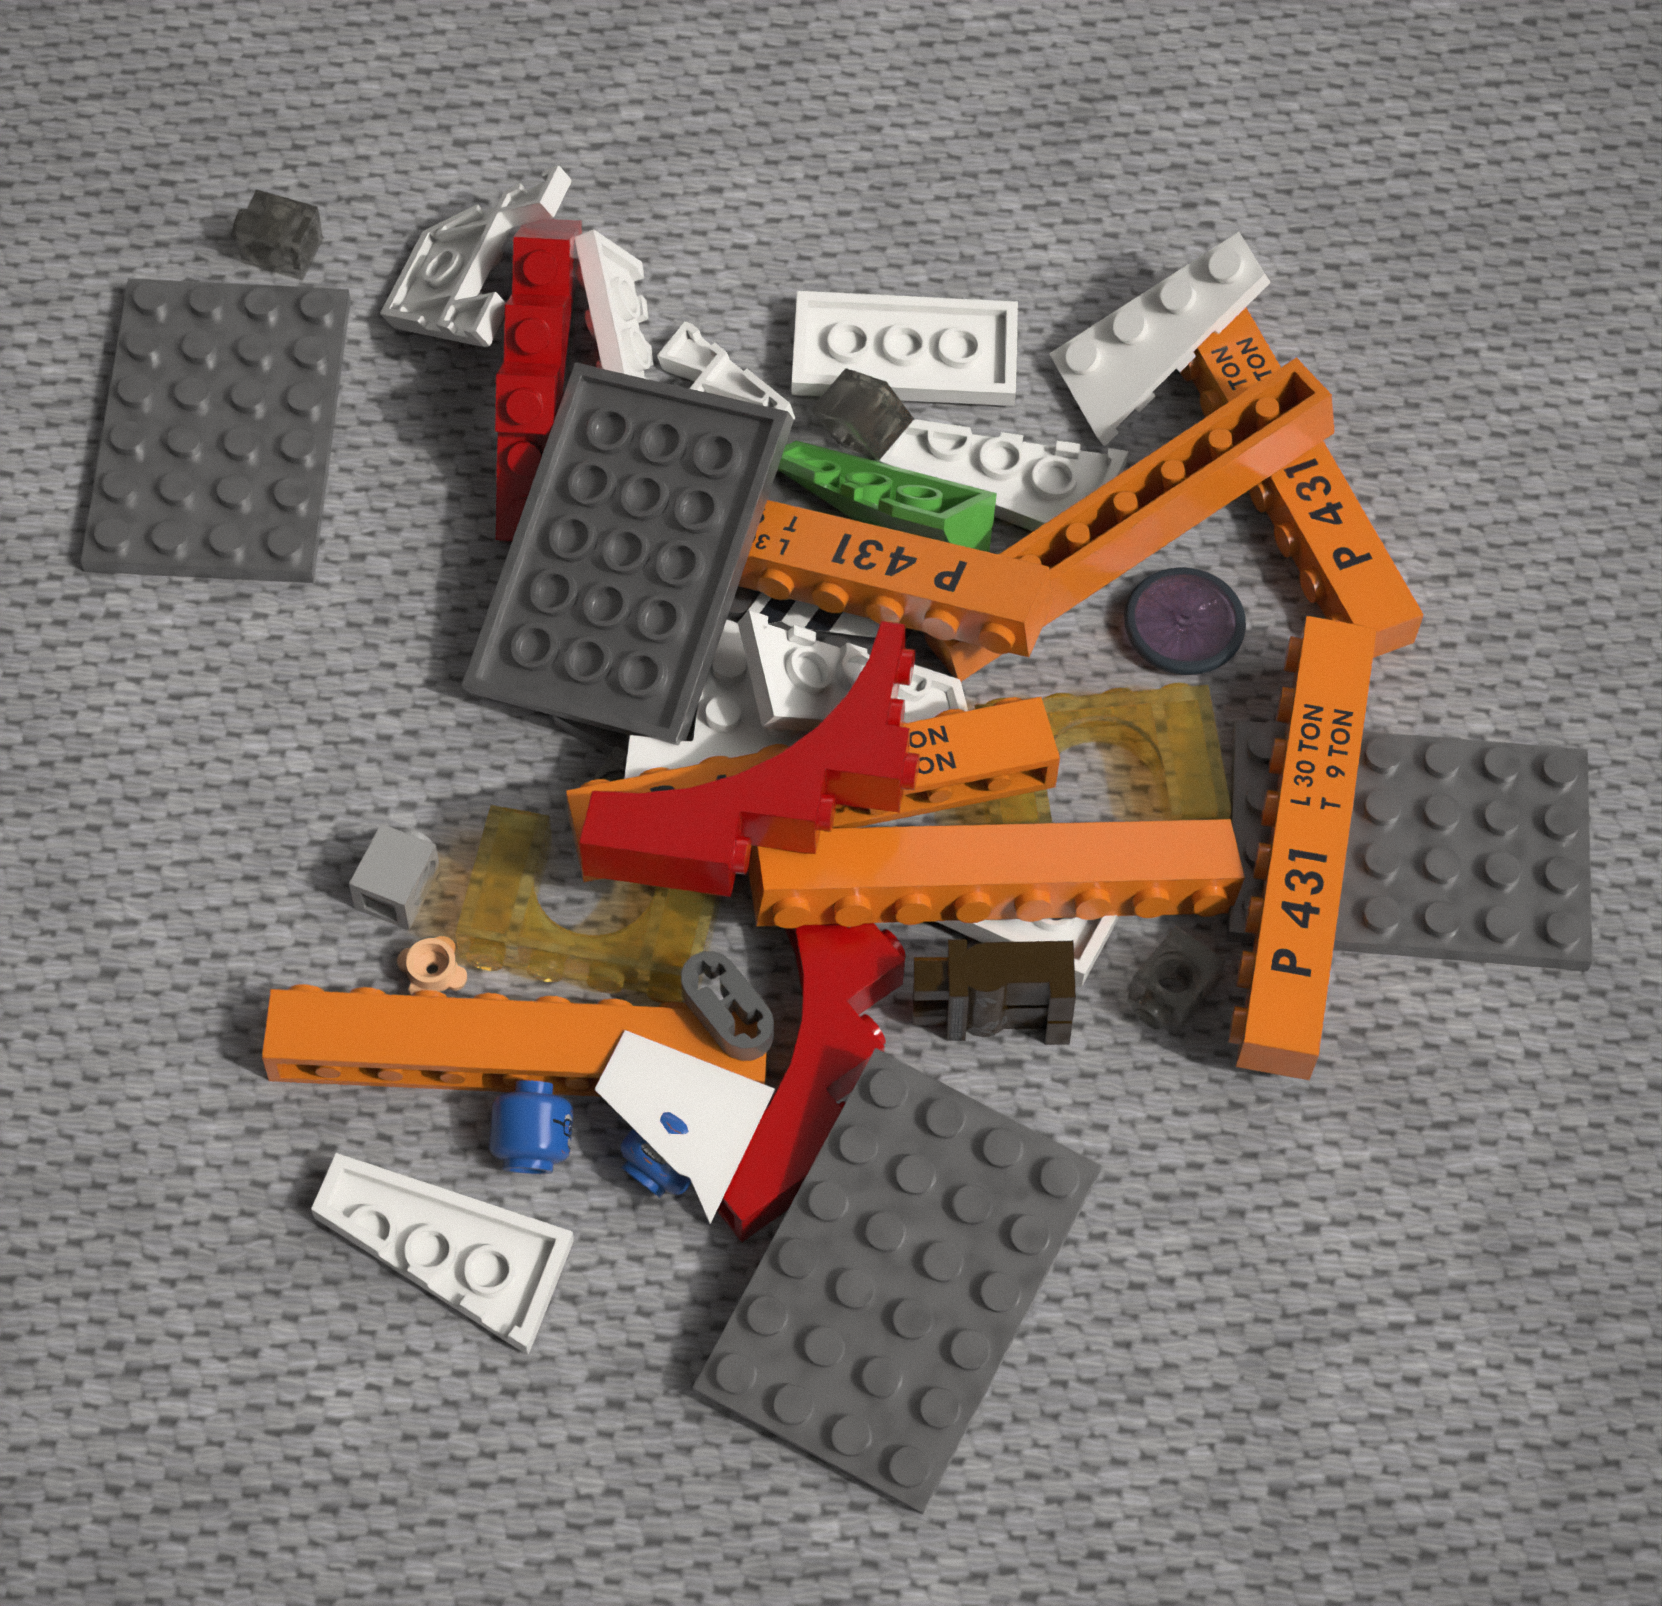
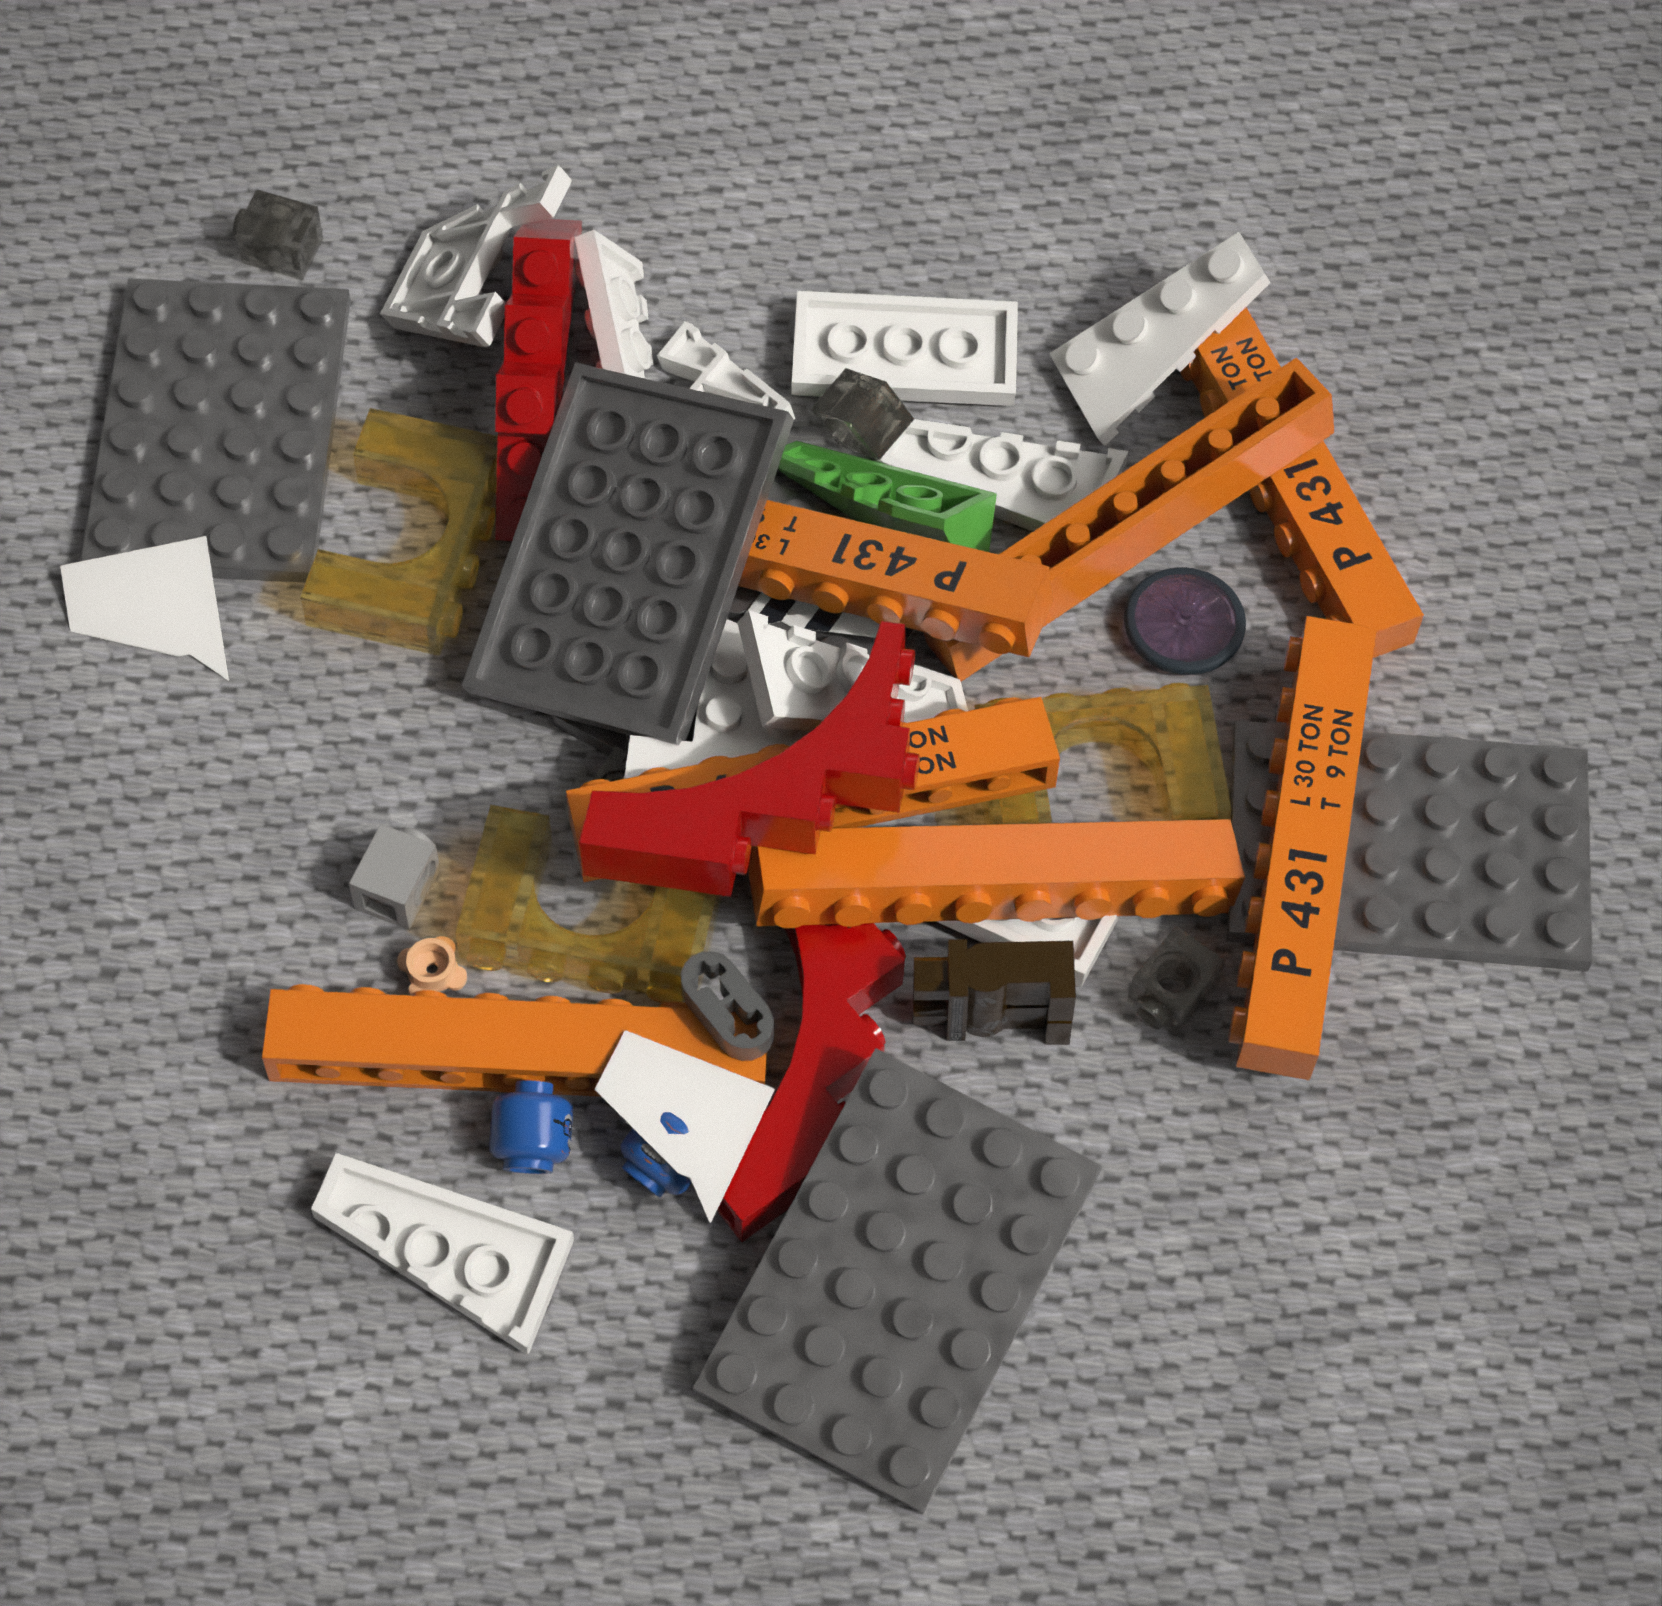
(149, 600): none -> white sticker
(415, 599): none -> clear yellow arch

